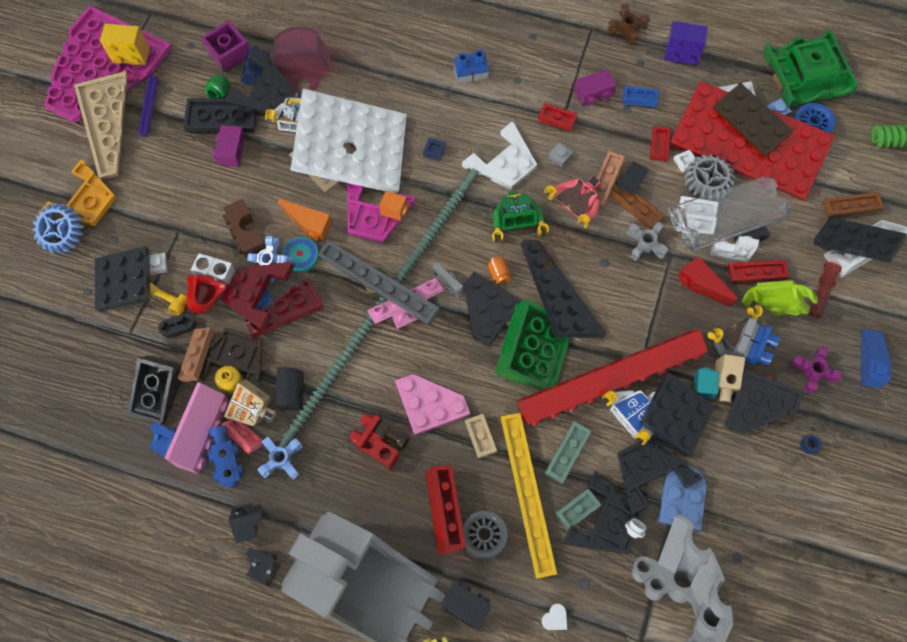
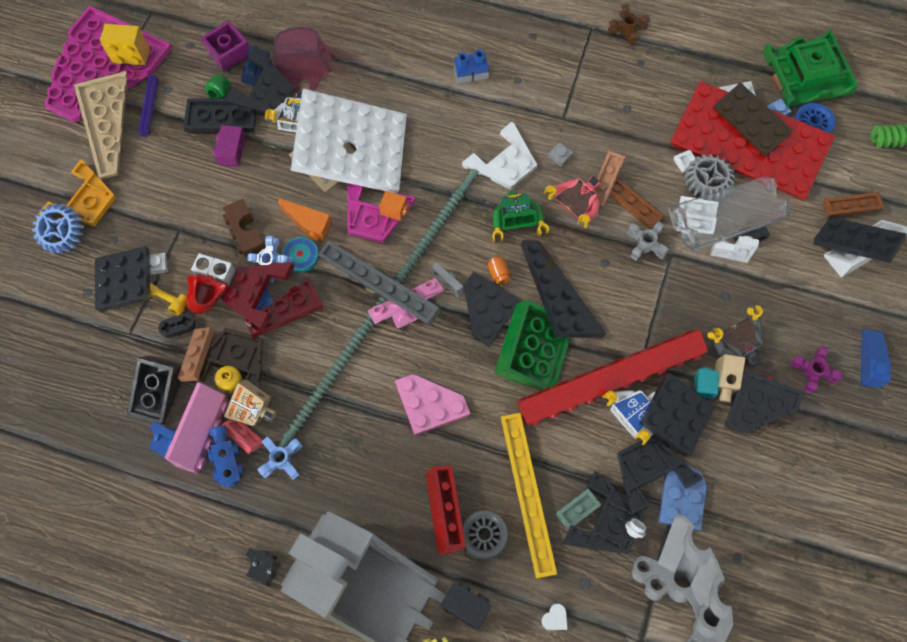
(244, 520): black brick -> none
(289, 389): black brick -> none
(373, 440): red hips -> none
(434, 149): dark blue plate -> none
(480, 436): tan plate -> none
(557, 117): red plate -> none
(568, 452): sand green plate -> none
(595, 87): magenta brick -> none
(633, 178): black tile -> none
(640, 96): blue plate -> none
(660, 143): red tile -> none
(685, 43): dark purple brick -> none
(704, 281): red slope -> none
(753, 342): blue hips -> none
(758, 271): red plate -> none
(781, 297): lime plate -> none
(814, 440): dark blue plate -> none
(826, 282): clear red pin -> none

